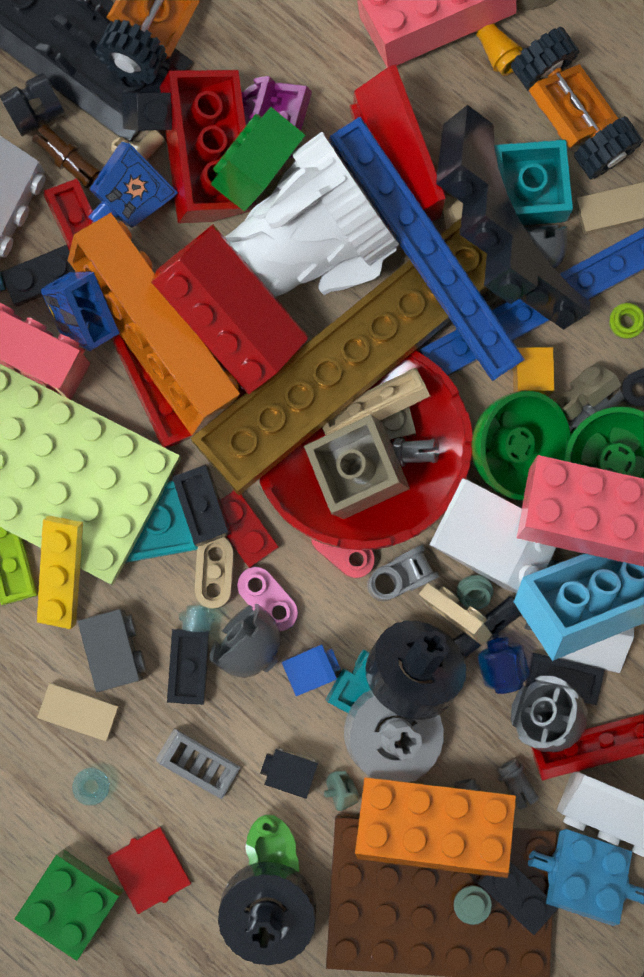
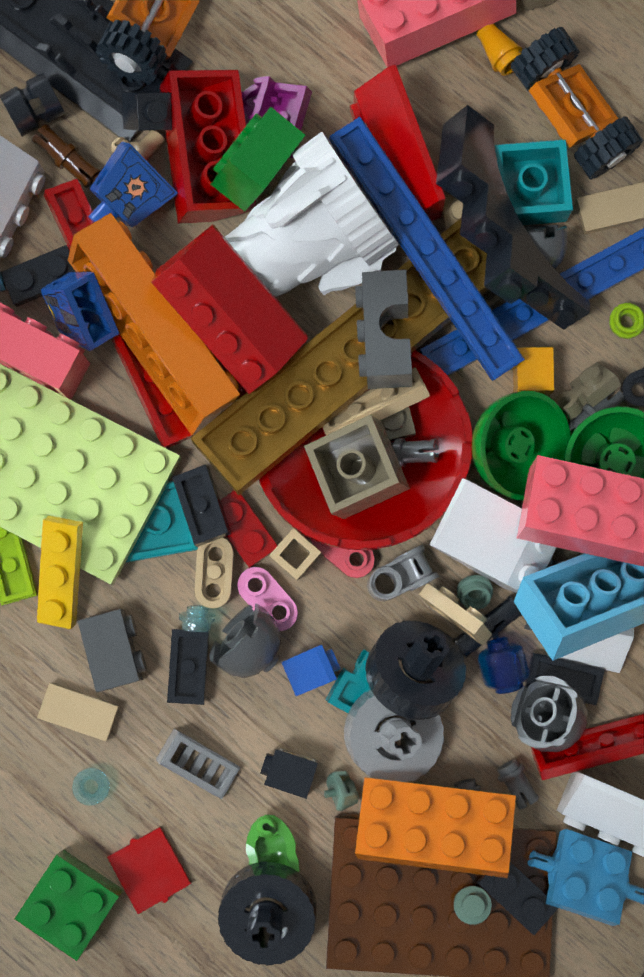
(295, 554): none -> tan brick
(386, 359): none -> dark grey arch

